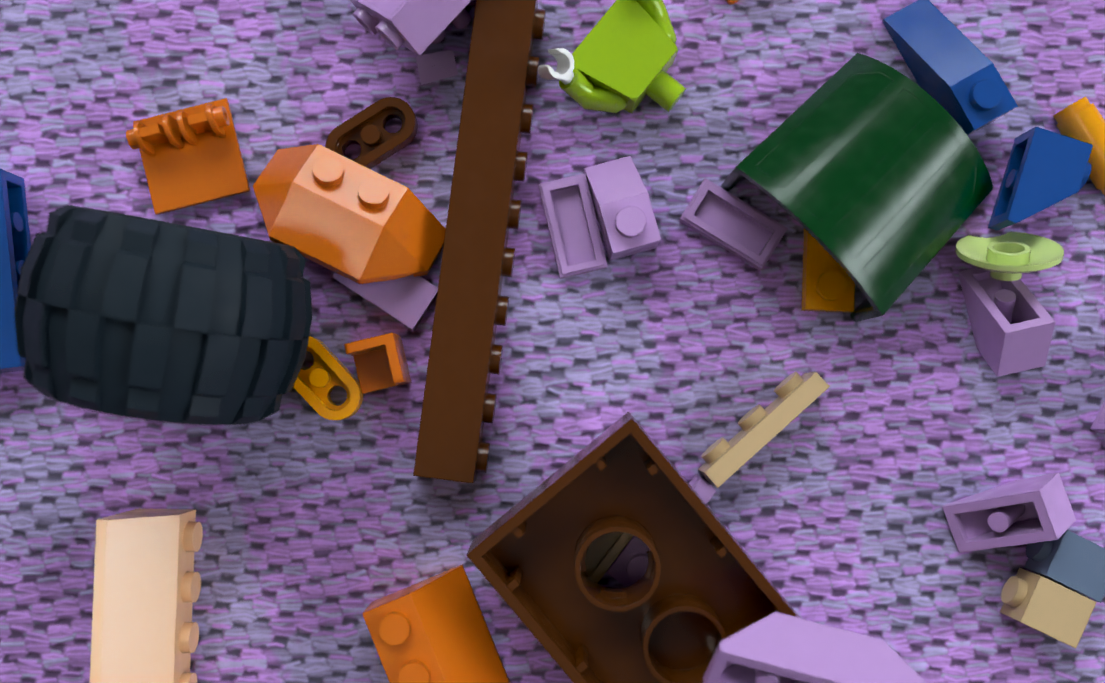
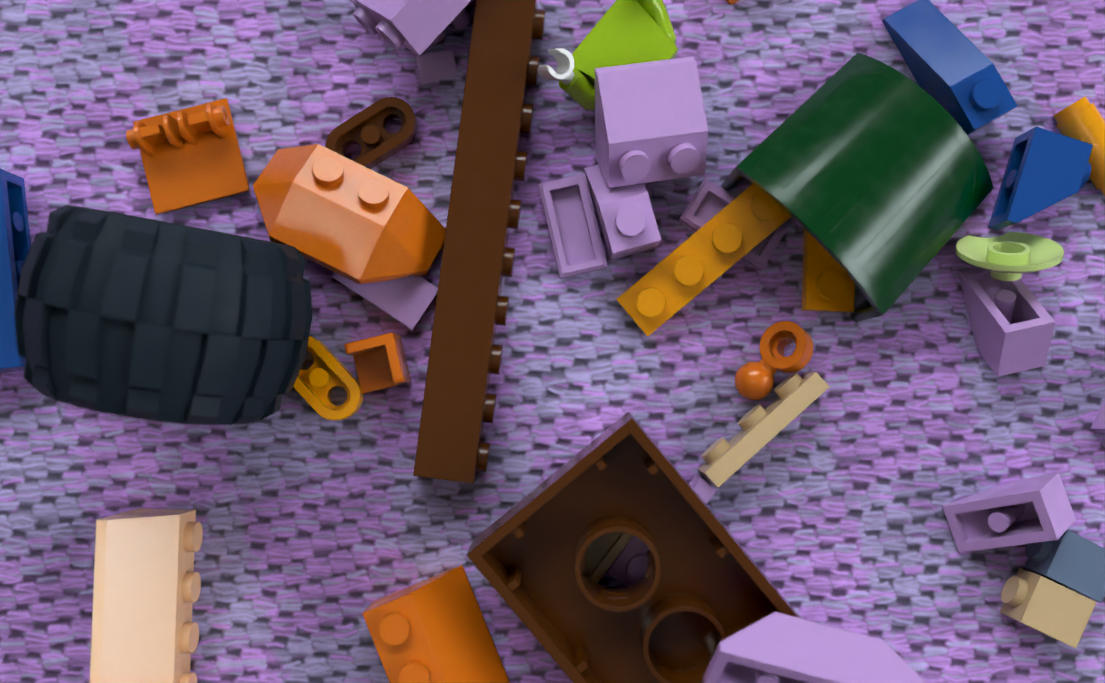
(650, 122): none -> lavender slope
(702, 258): none -> light orange plate
(756, 379): none -> orange plate

